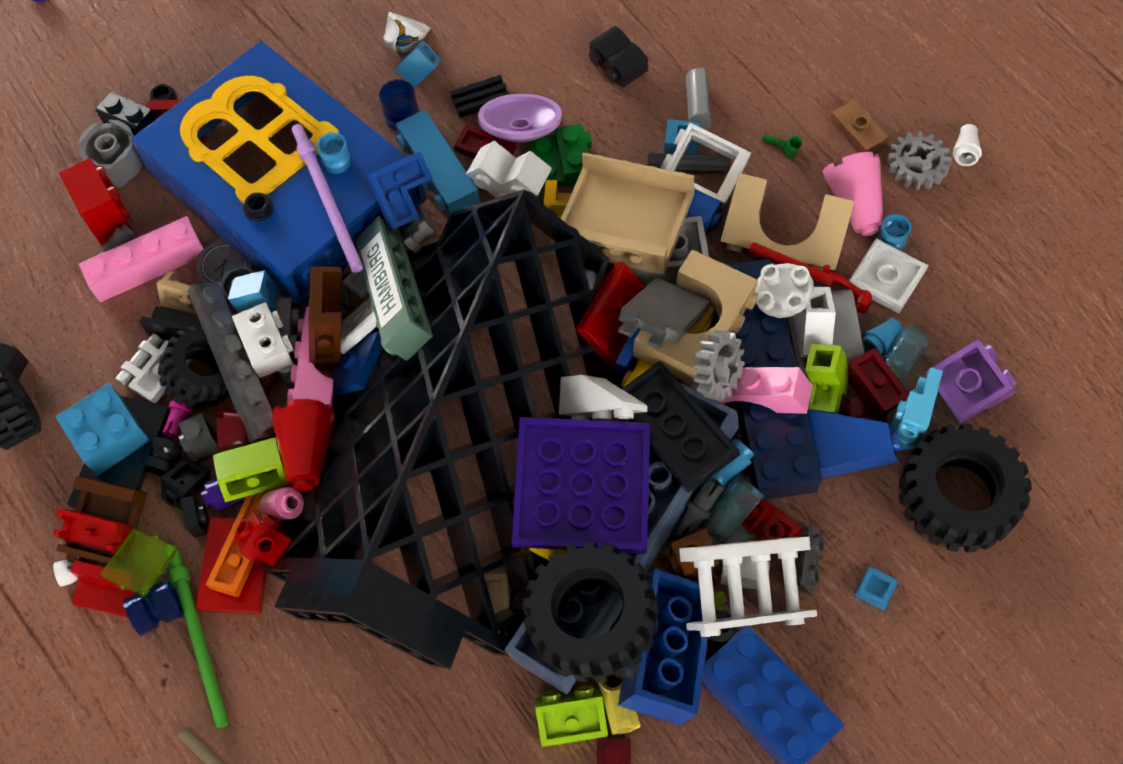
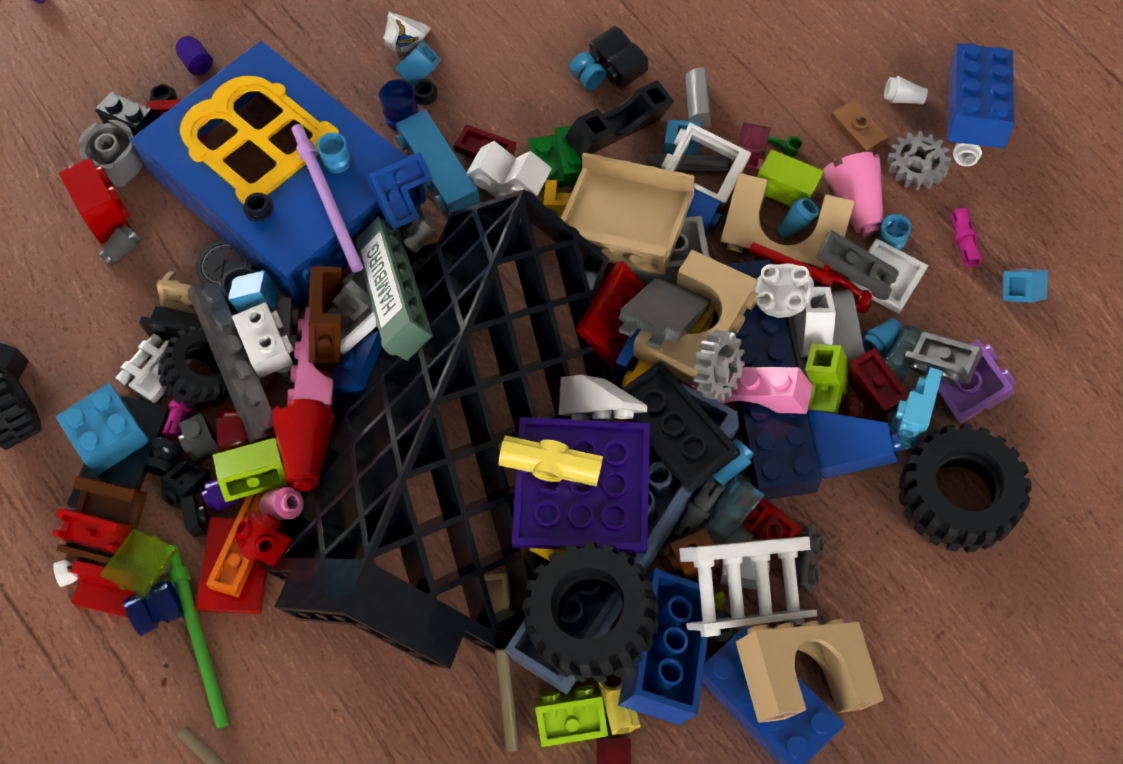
(142, 259): bright pink brick -> none
(193, 55): none -> dark purple brick
(350, 303): none -> light grey plate
(425, 86): none -> black plate
(478, 93): black tile -> none
(507, 700): none -> dark tan bar
(520, 117): lavender dish -> none
(550, 460): none -> light yellow piece
(584, 67): none -> dark azure wheel
(600, 130): none -> black arch
(755, 140): none -> clear pink brick
(789, 178): none -> lime brick
(801, 215): none -> dark azure cone
(837, 648): none -> tan arch
(858, 264): none -> dark grey plate
(876, 588): dark azure tile -> none
(903, 91): none -> white cone
(953, 357): none -> flat silver bracket
(966, 237): none -> dark pink pin
(981, 96): none -> blue brick
(1025, 285): none -> dark azure panel

